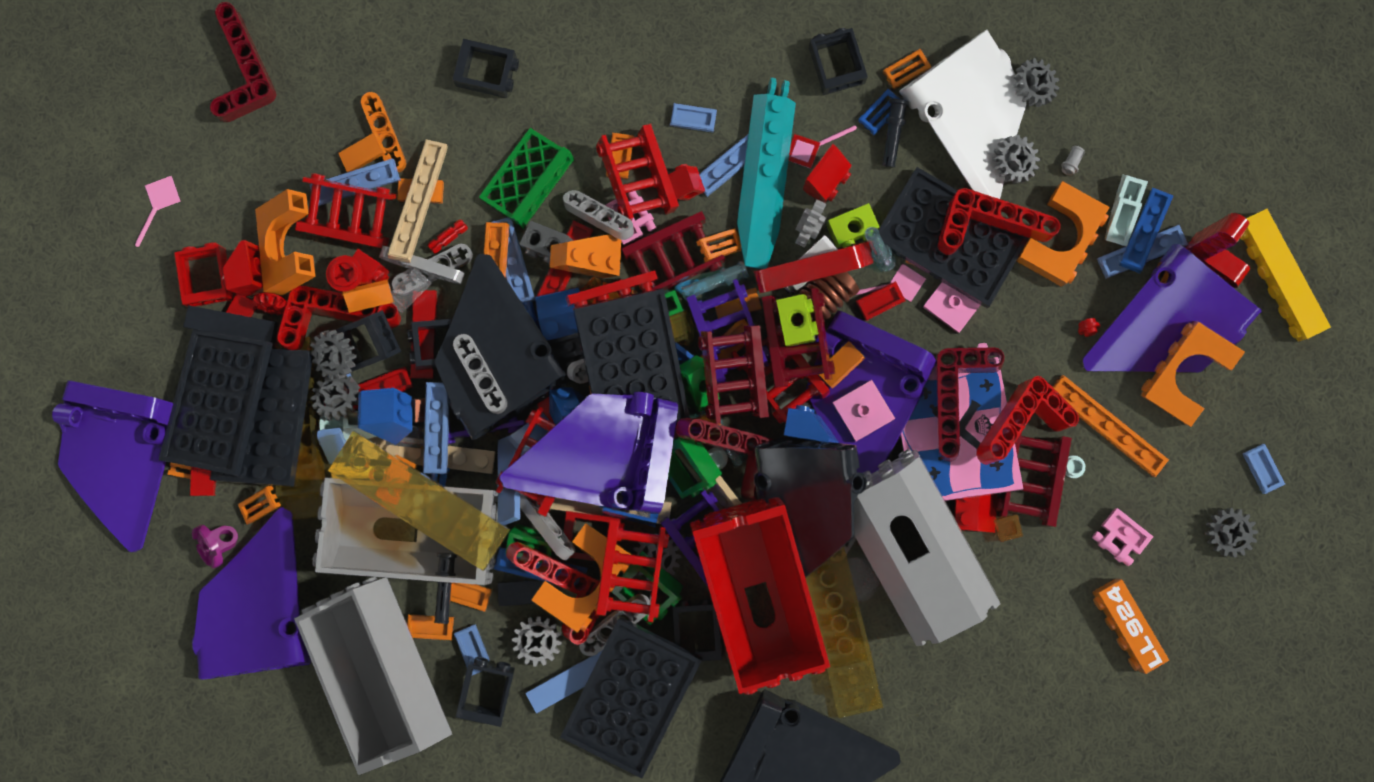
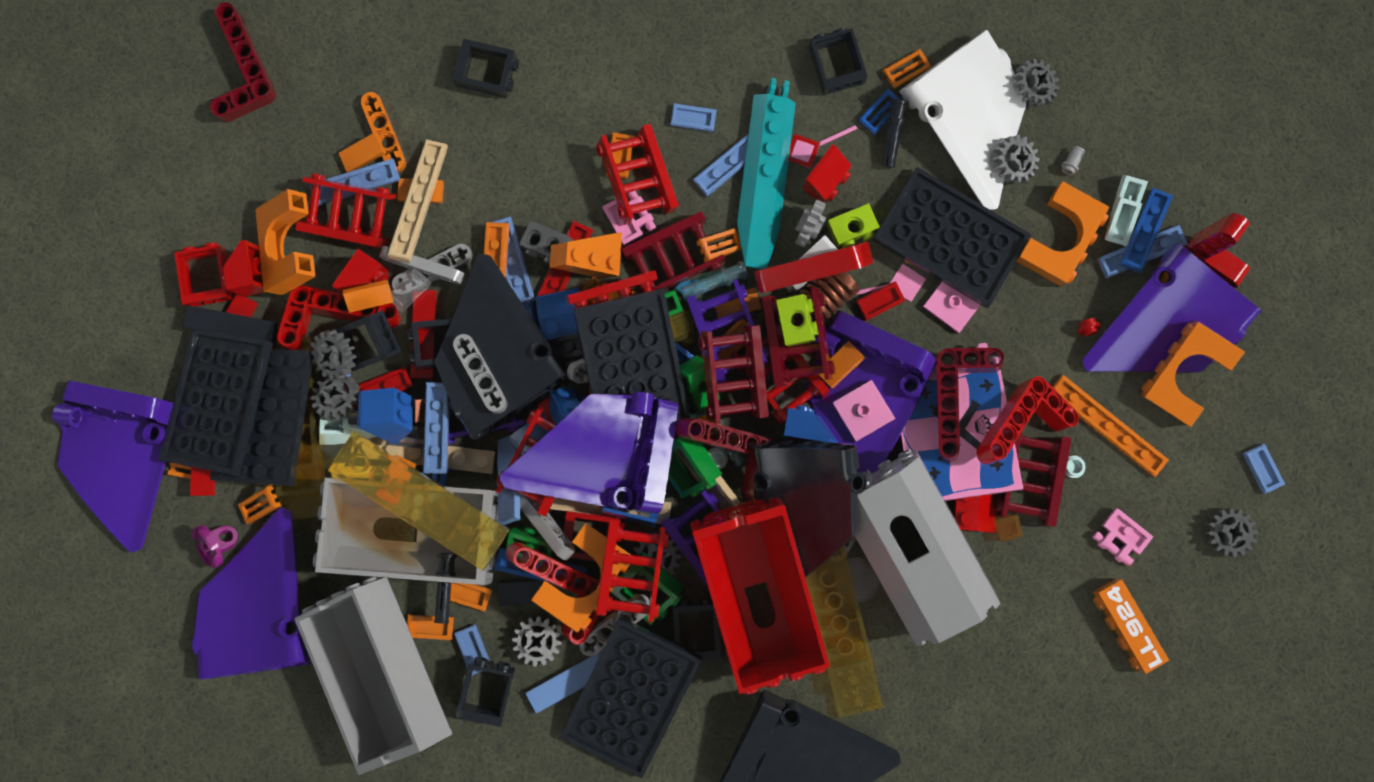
(161, 194): bright pink piece -> none
(270, 303): red gear -> none
(331, 442): medium blue tile -> none
(334, 272): red gear -> none
(447, 236): red axle -> none
(543, 184): green fence -> none
(601, 211): light grey beam -> none
(686, 182): red brick -> none
(880, 252): clear light blue pin -> none
(992, 217): red beam -> none
(1283, 277): yellow brick -> none

